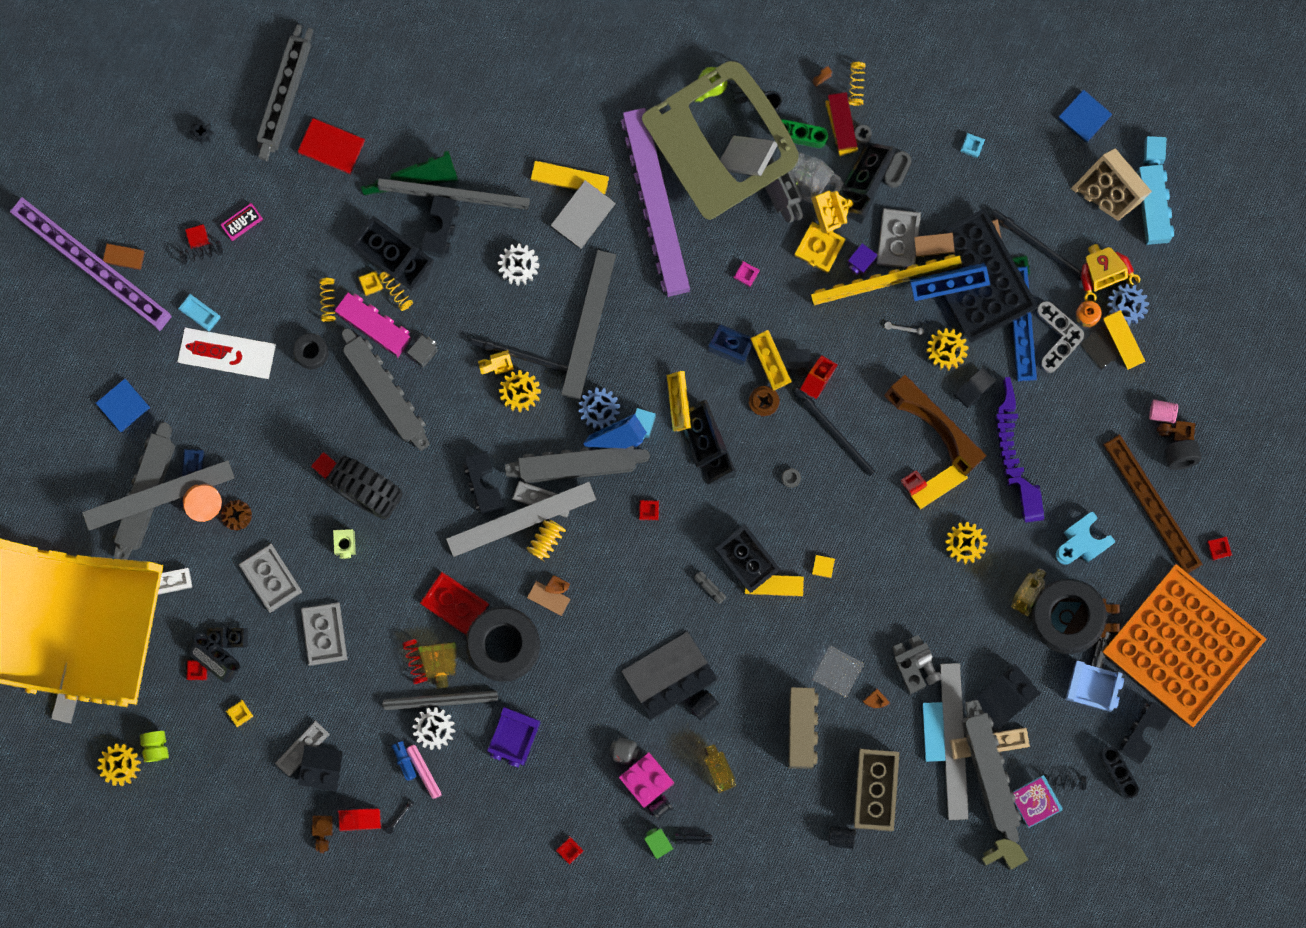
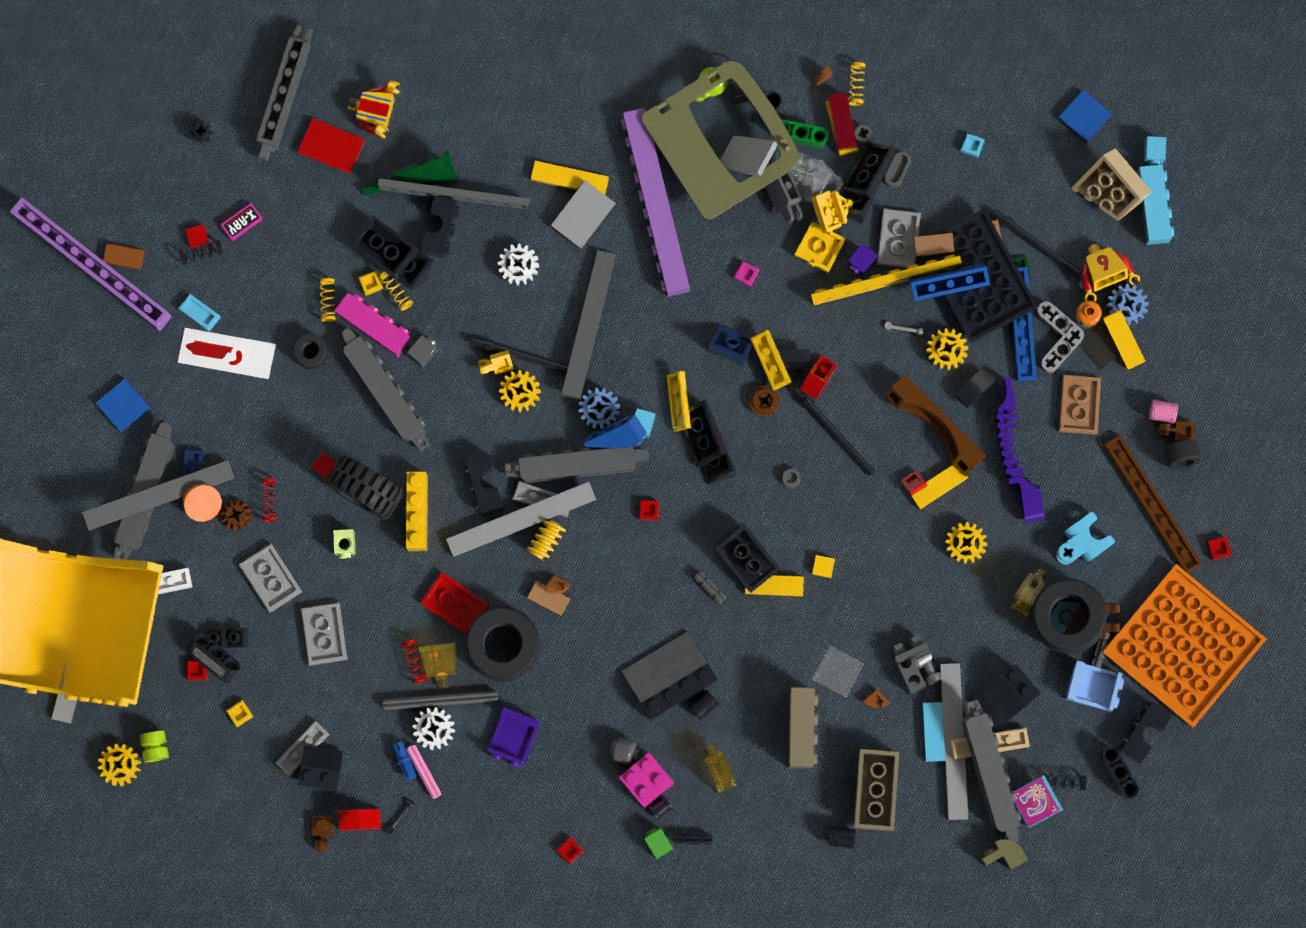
(264, 518): none -> red piece
(375, 108): none -> torso
(416, 511): none -> yellow brick
(1079, 404): none -> medium nougat tile

